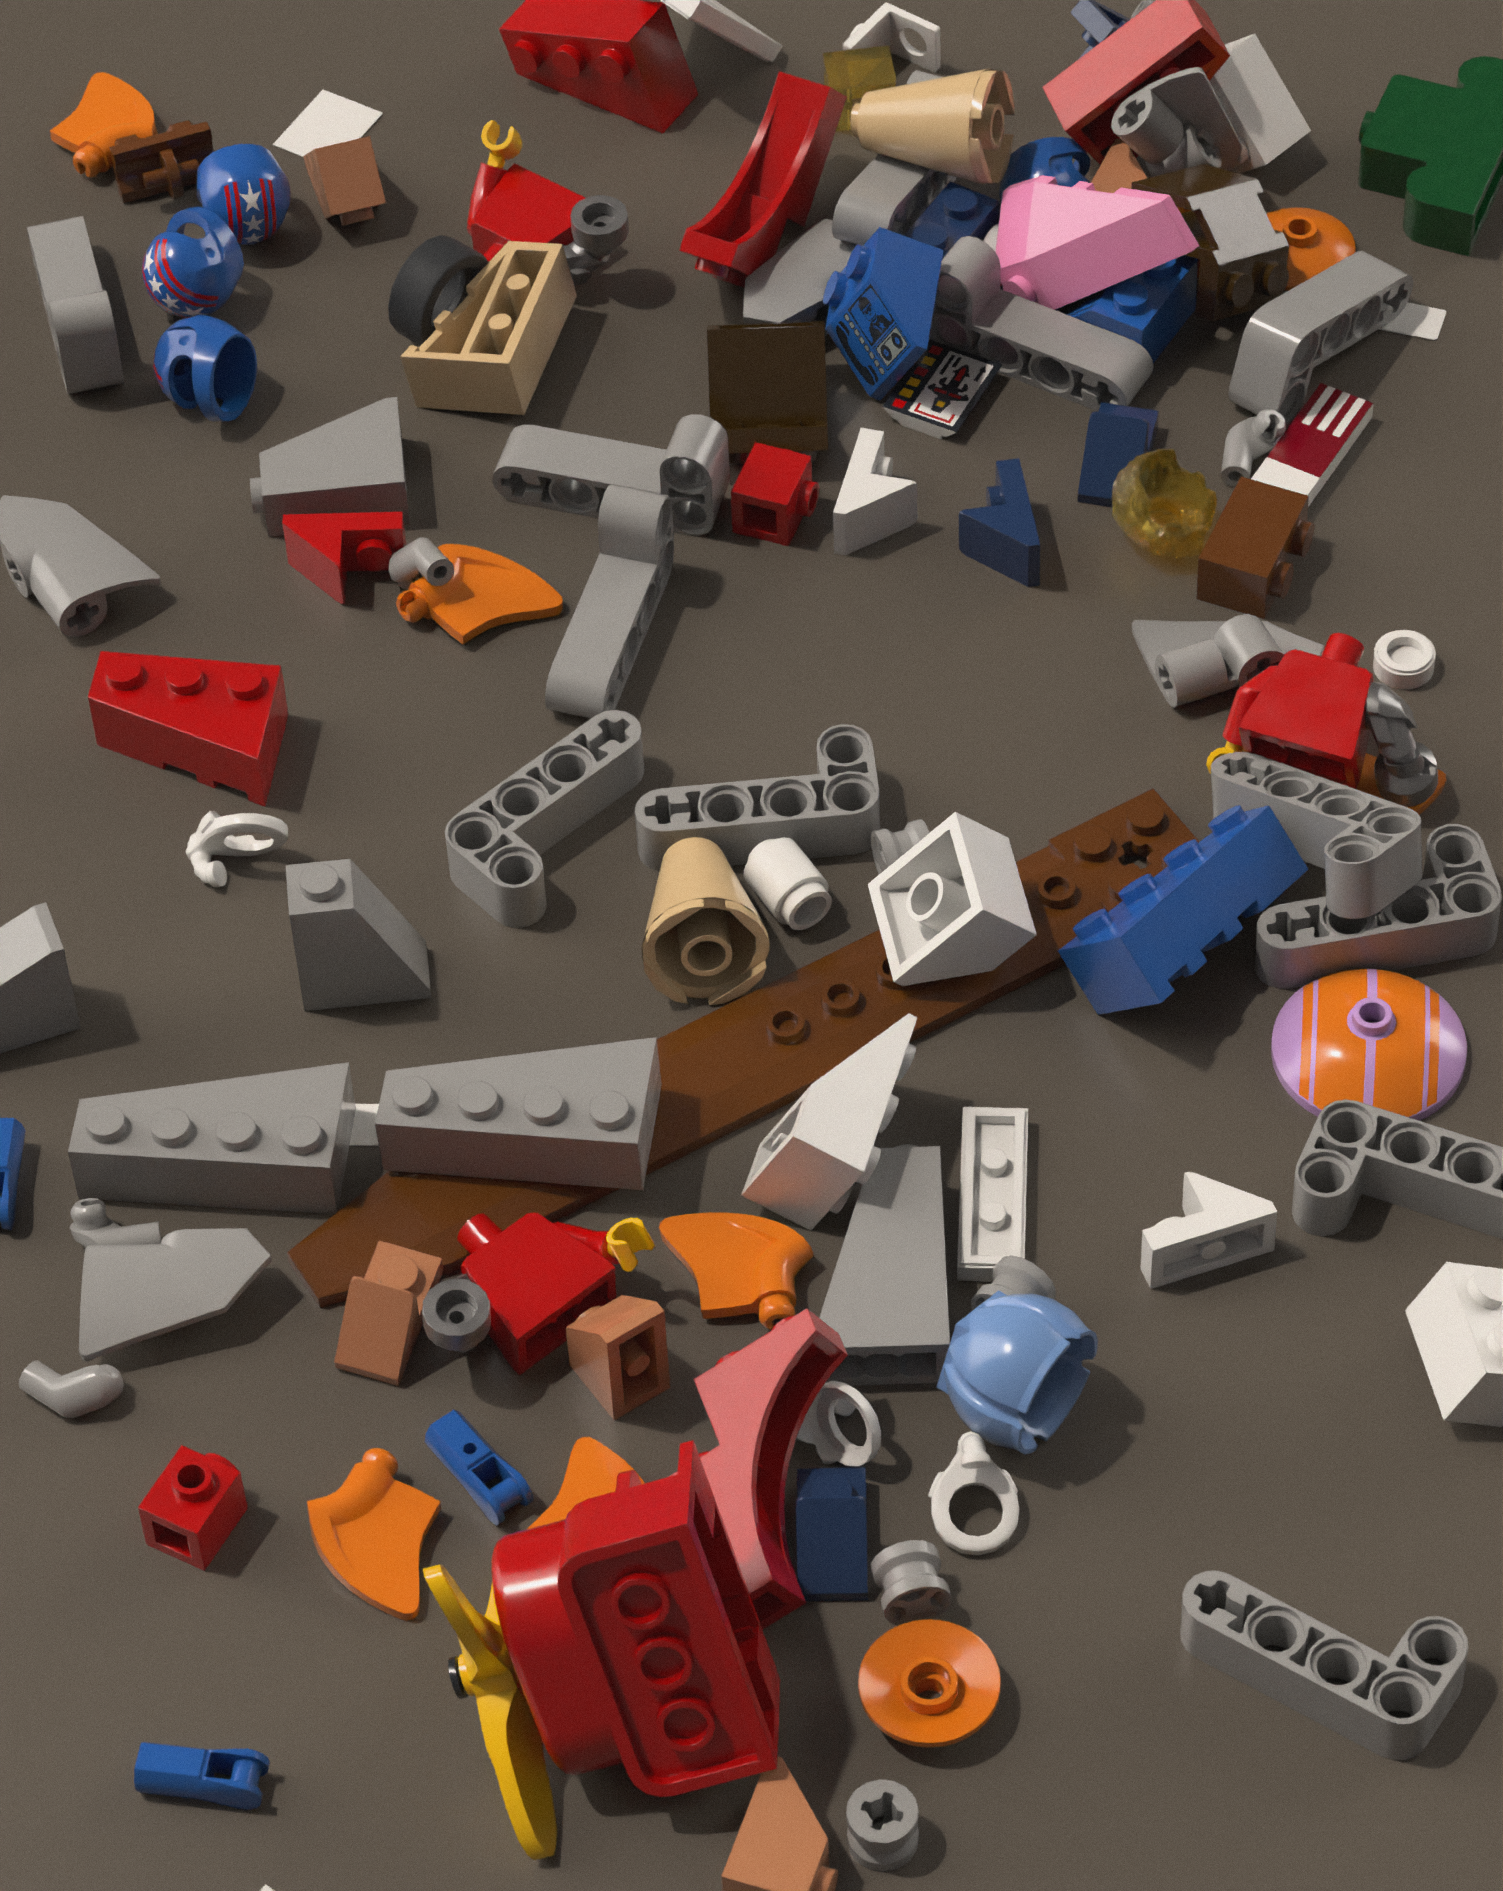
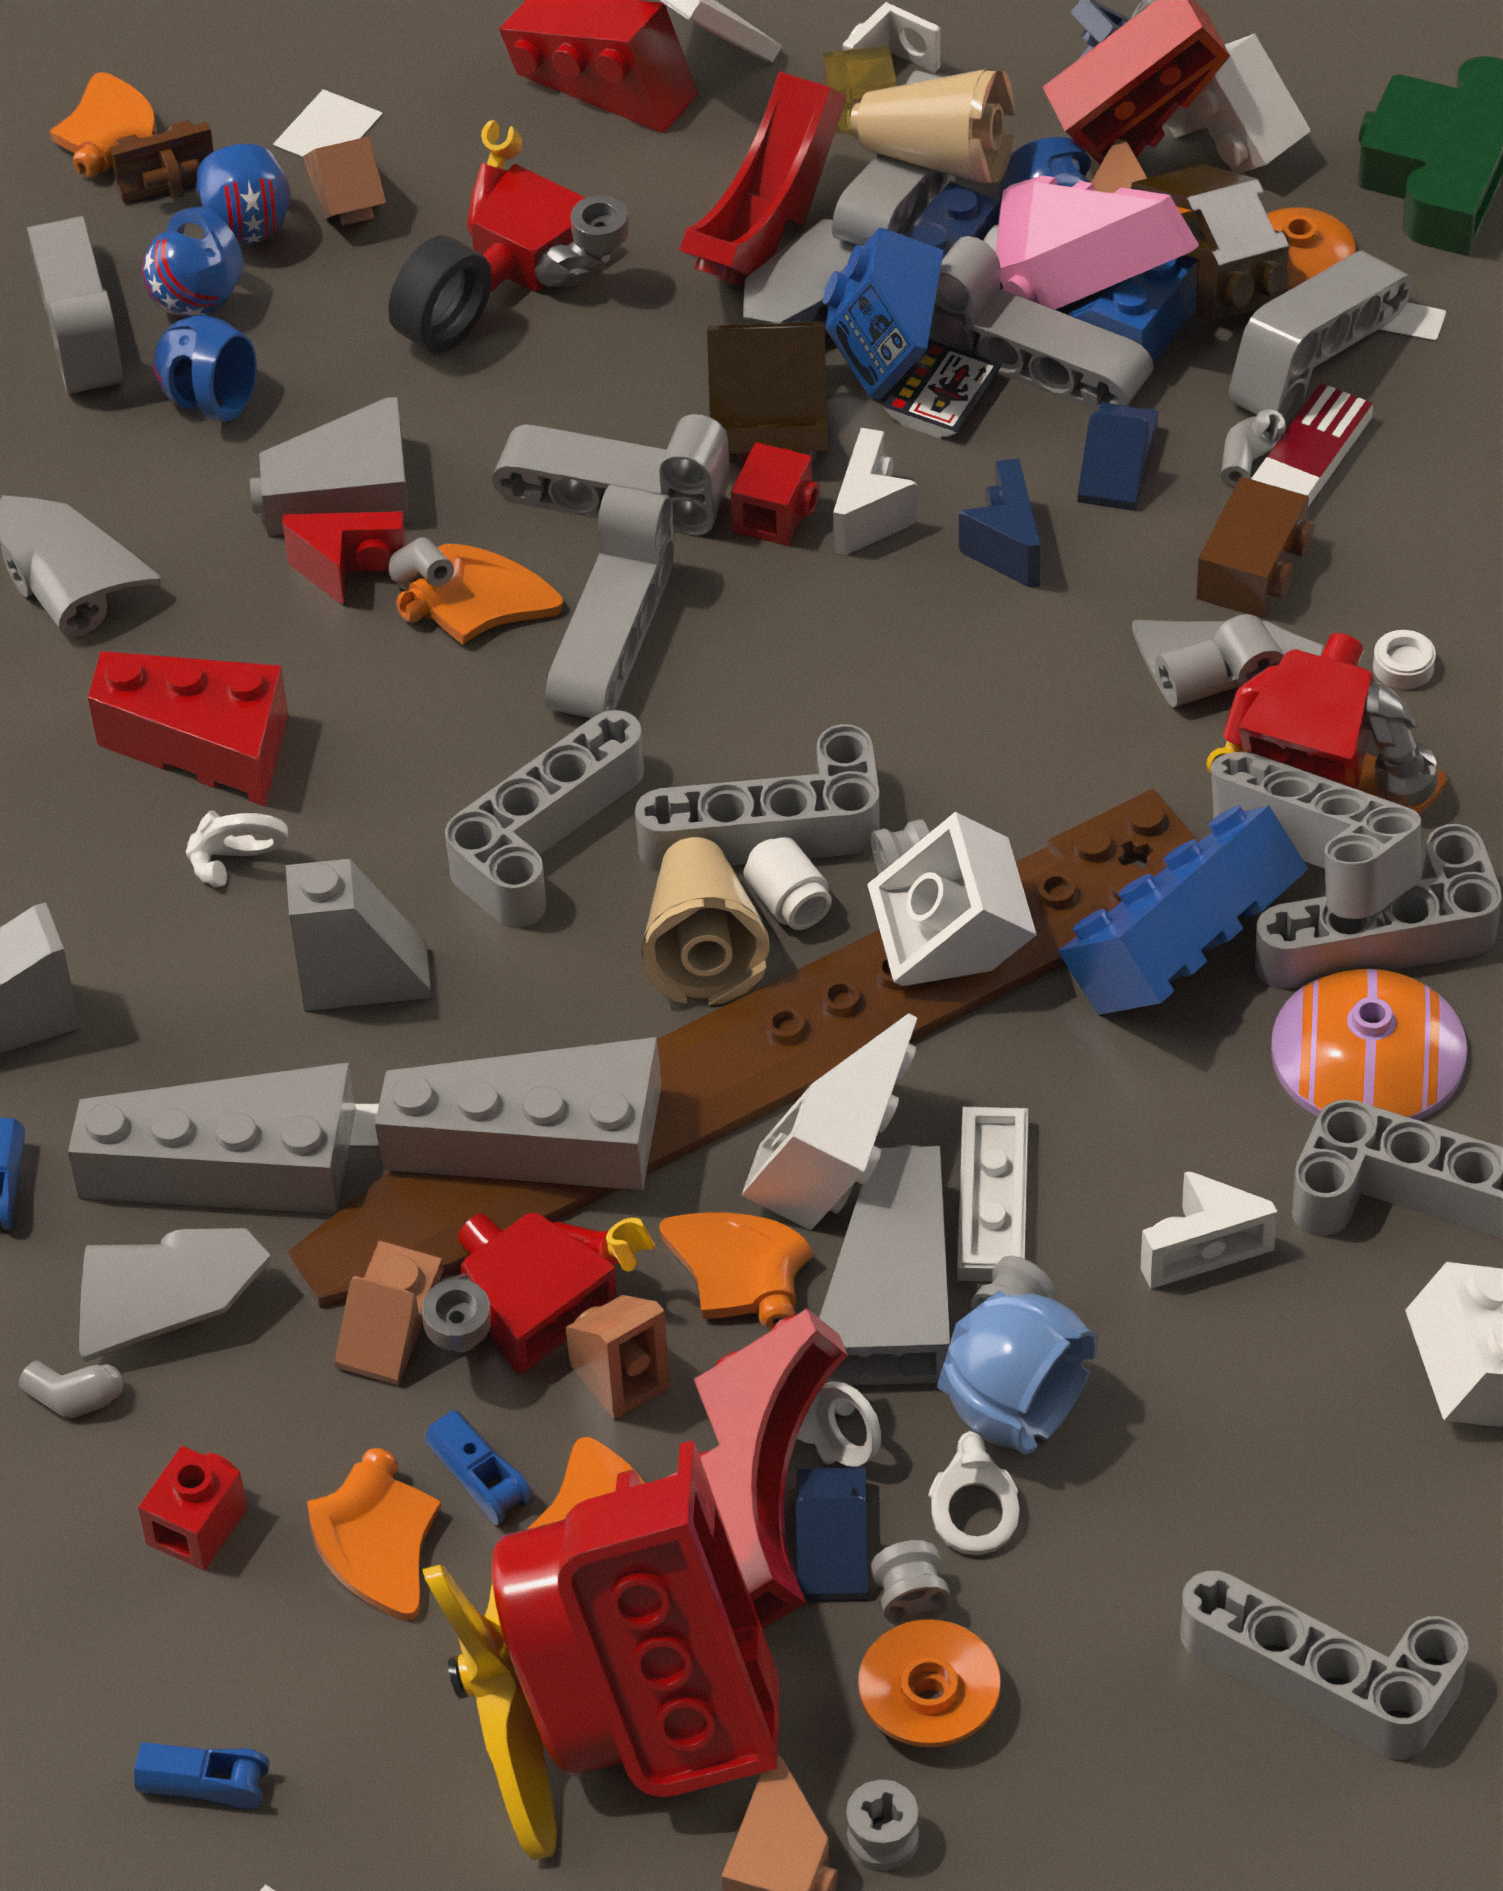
(93, 1227): light grey arm -> none
(498, 337): tan wedge -> none
(1163, 505): clear yellow hair -> none
(1178, 124): light grey panel -> none

